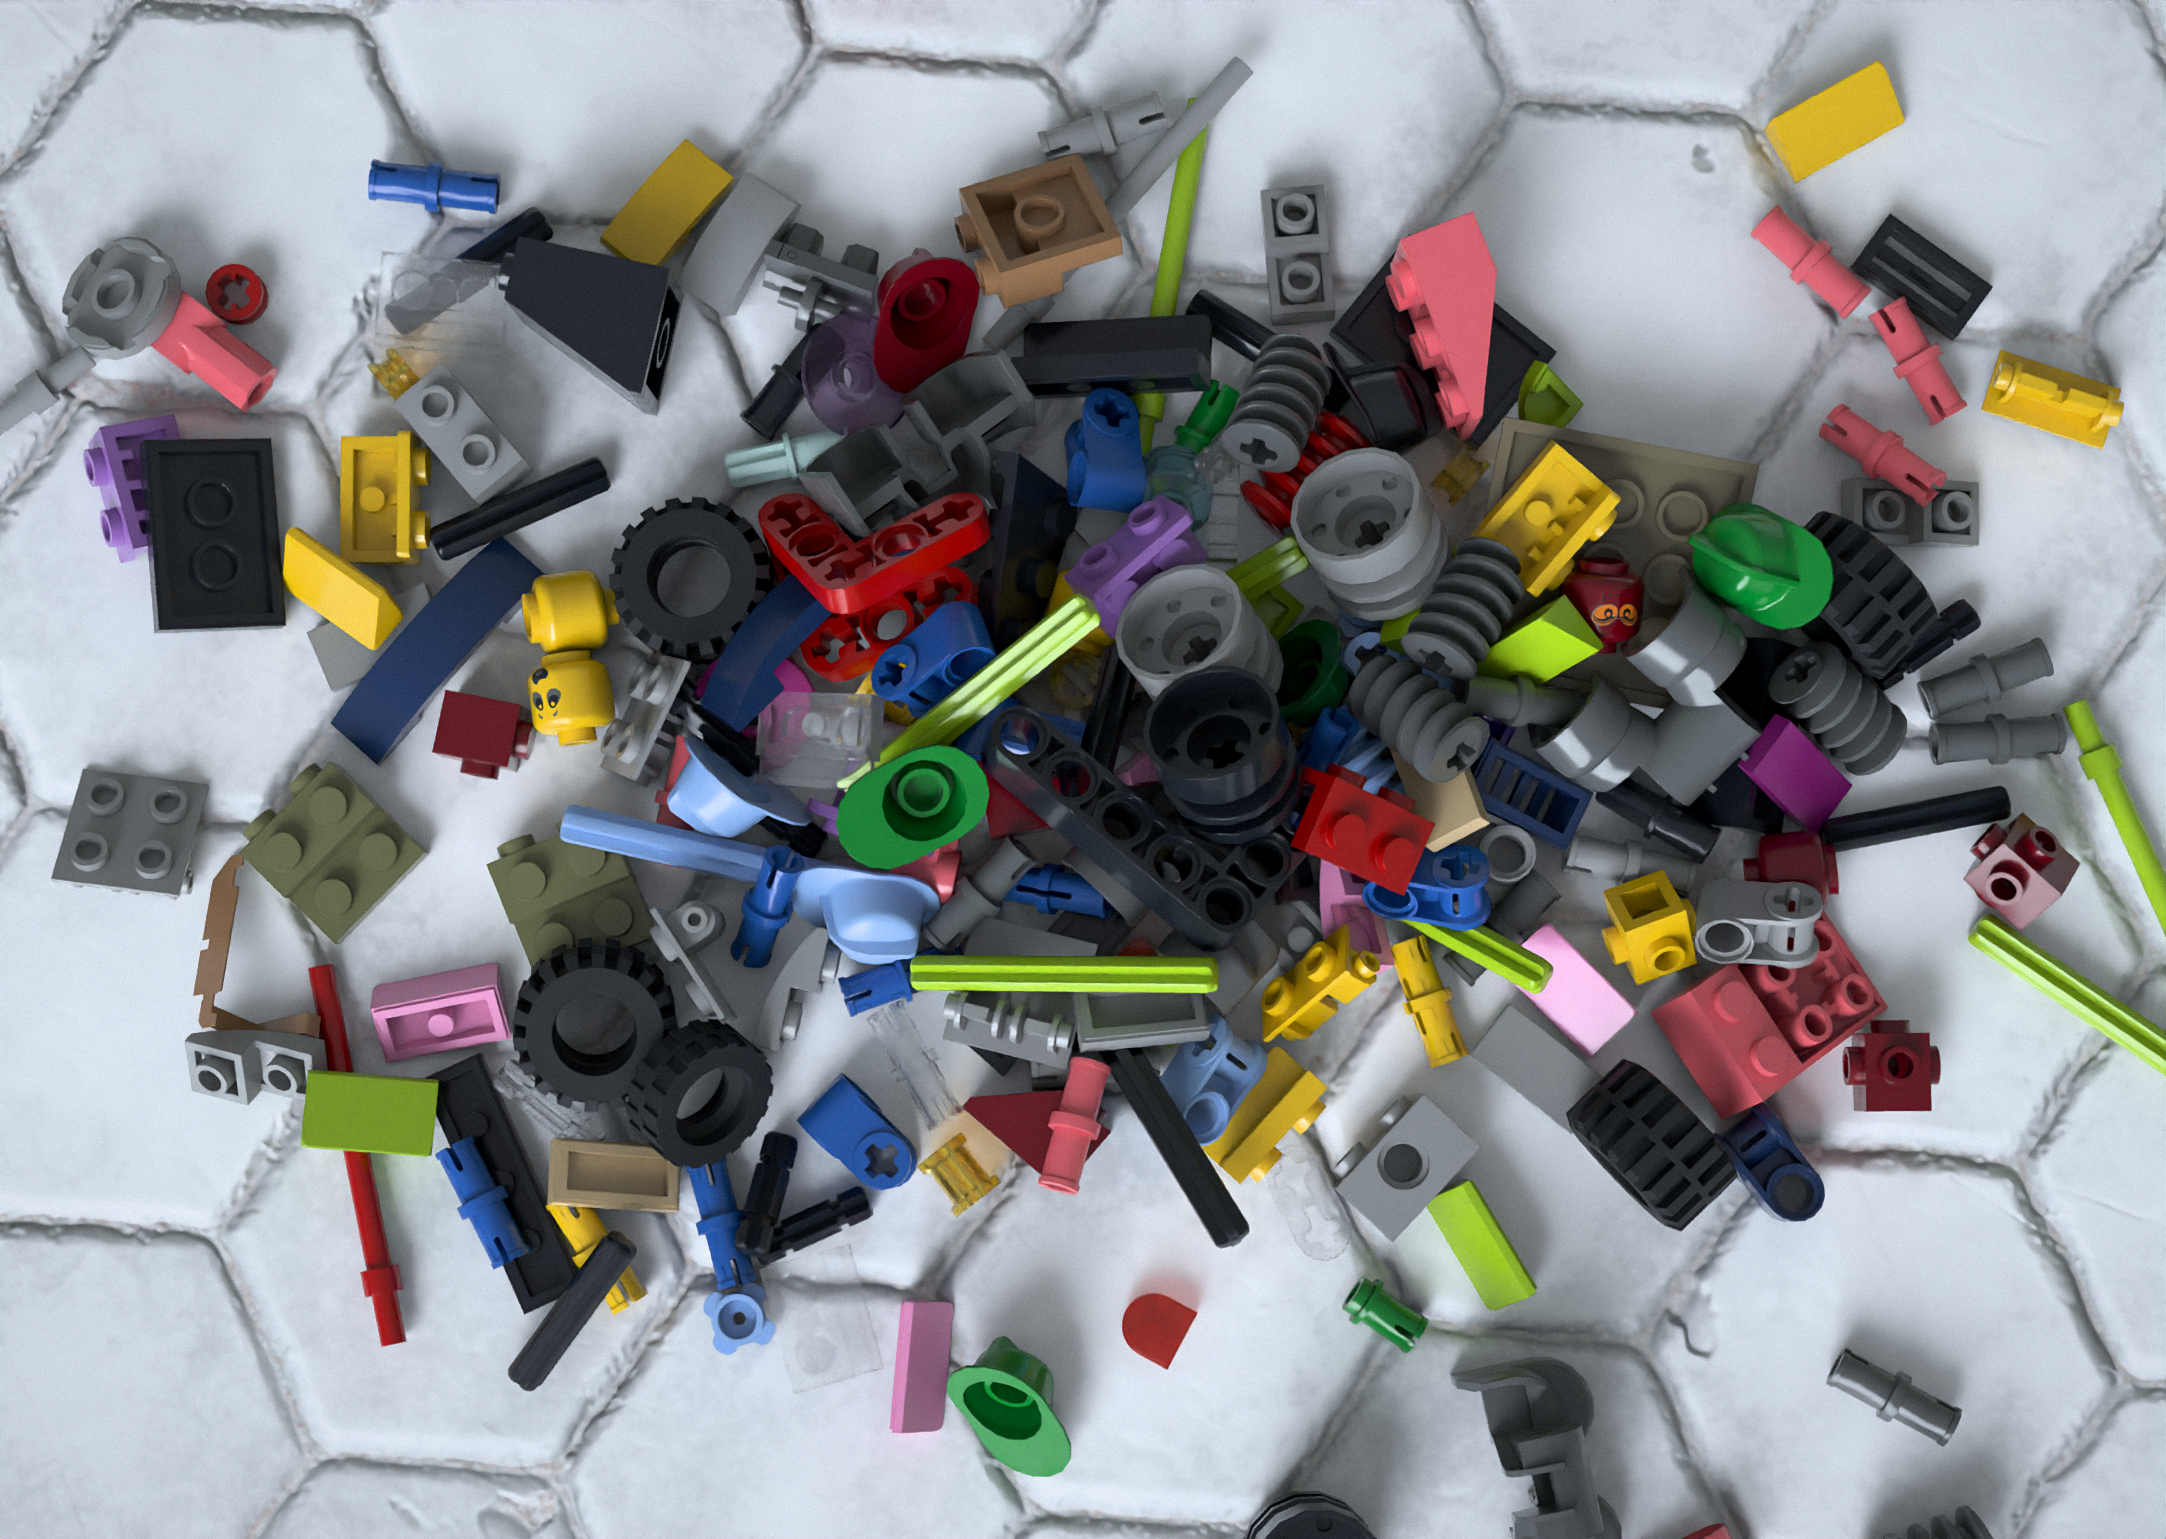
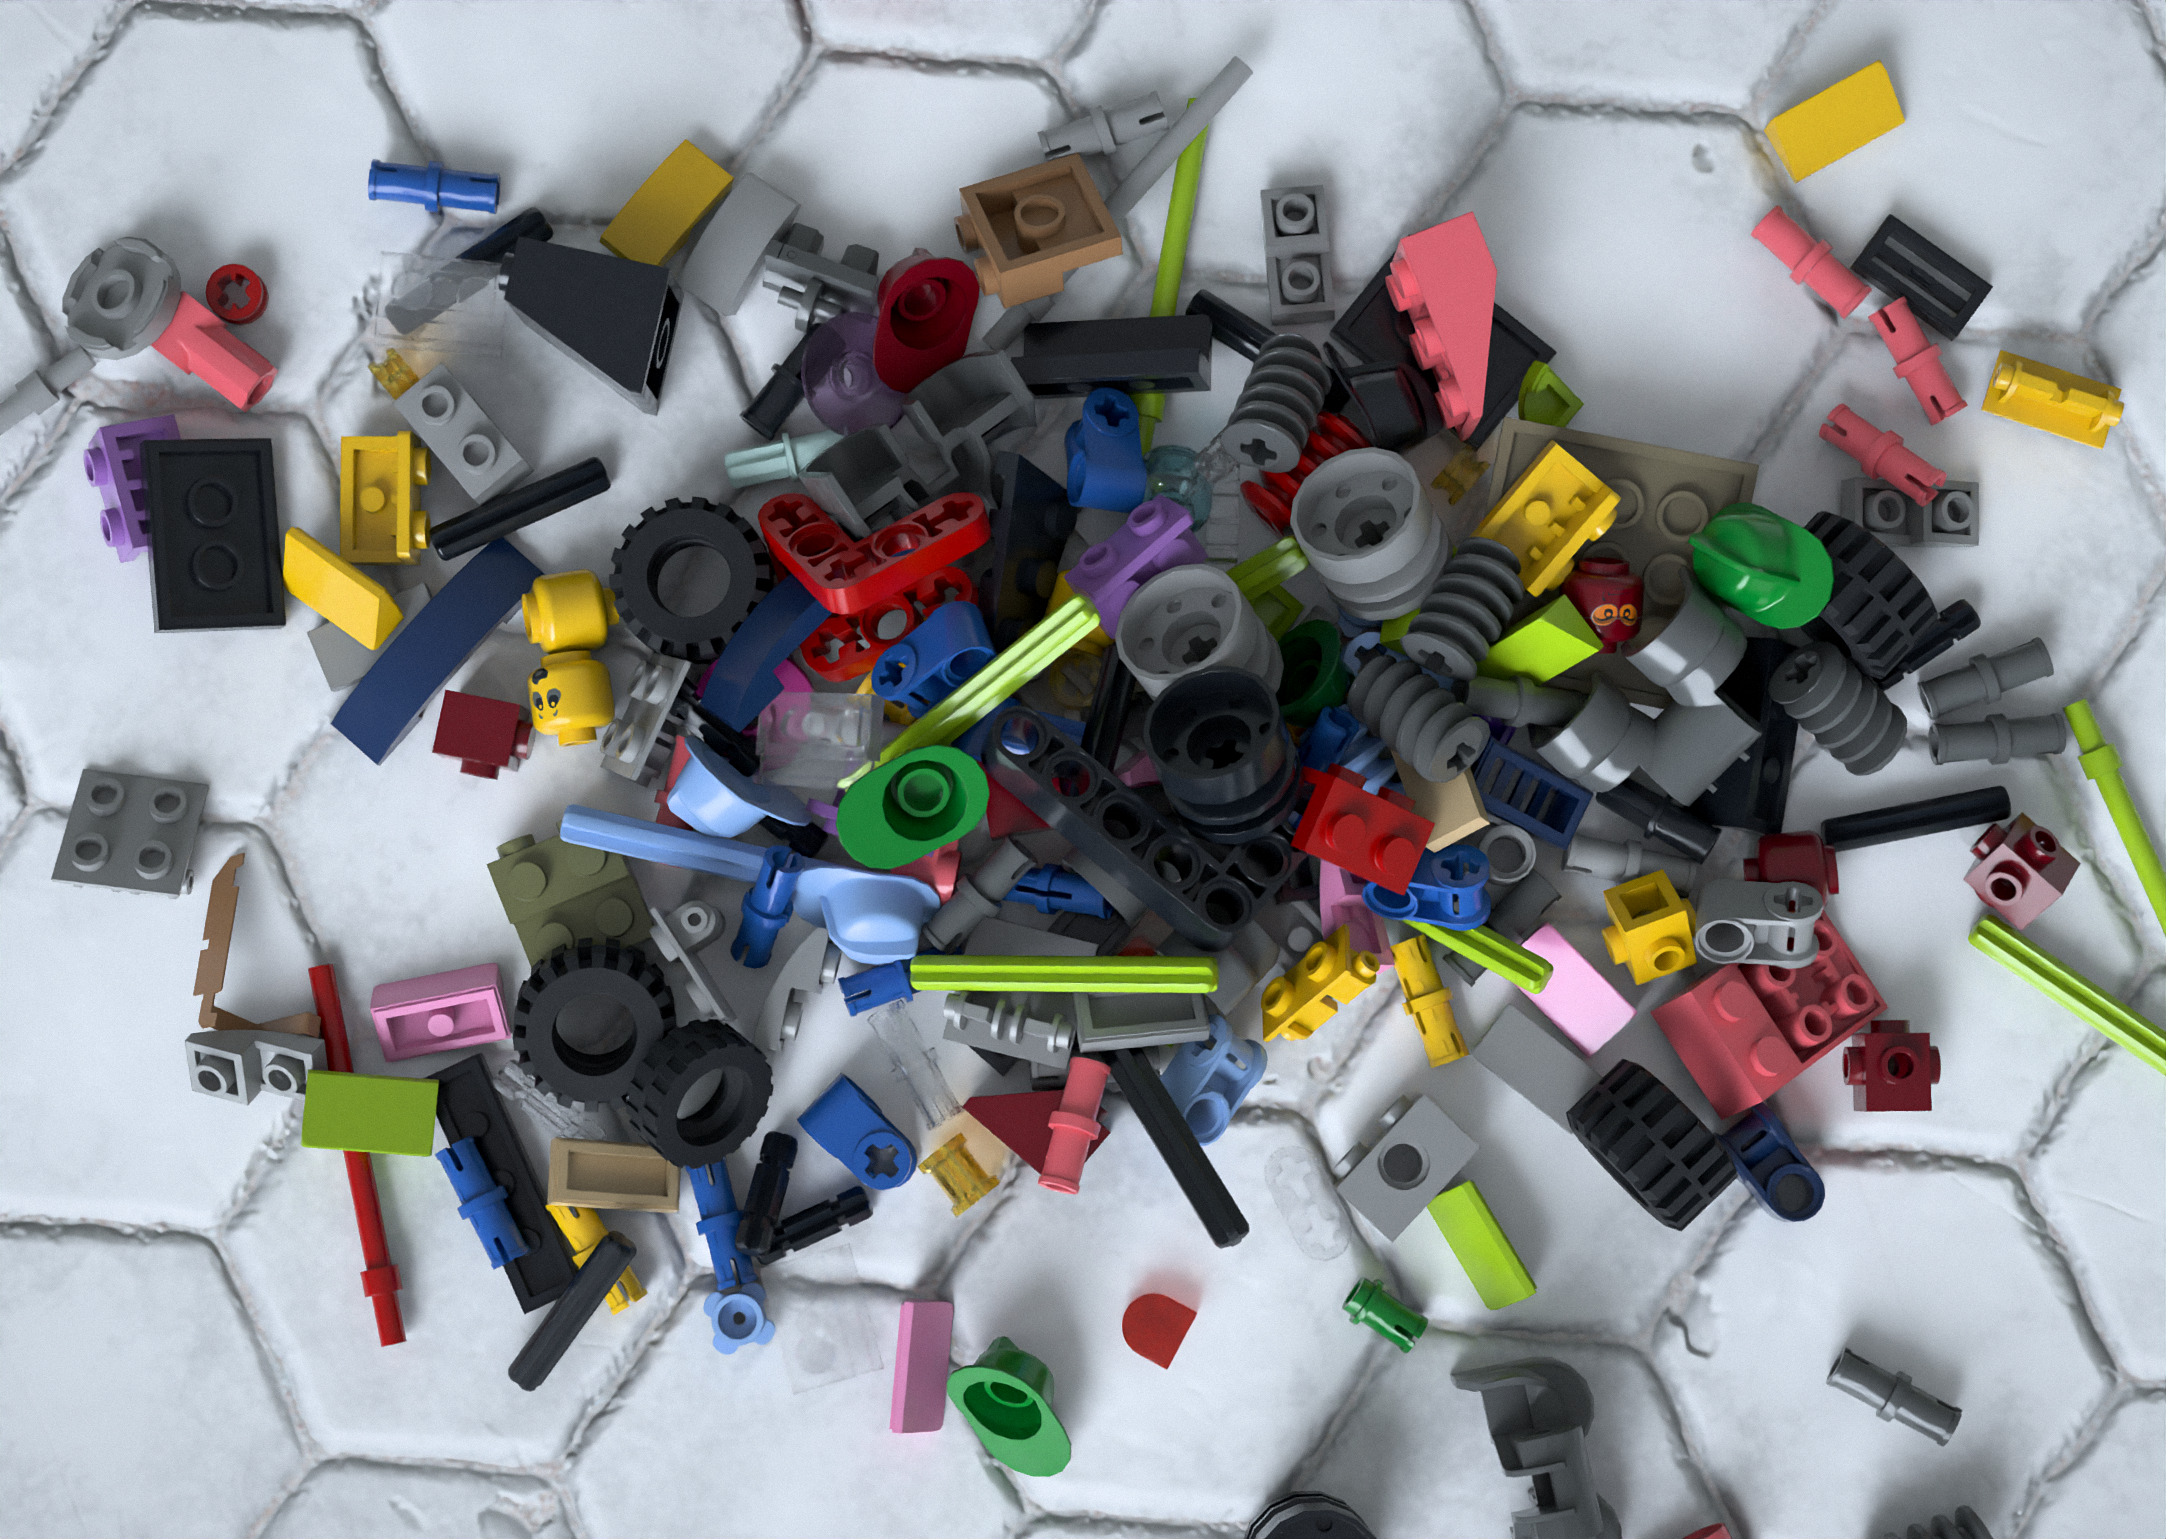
(331, 850): olive plate -> none
(1207, 417): green pin -> none
(1280, 1100): yellow bracket -> none
(1795, 774): magenta tile -> none

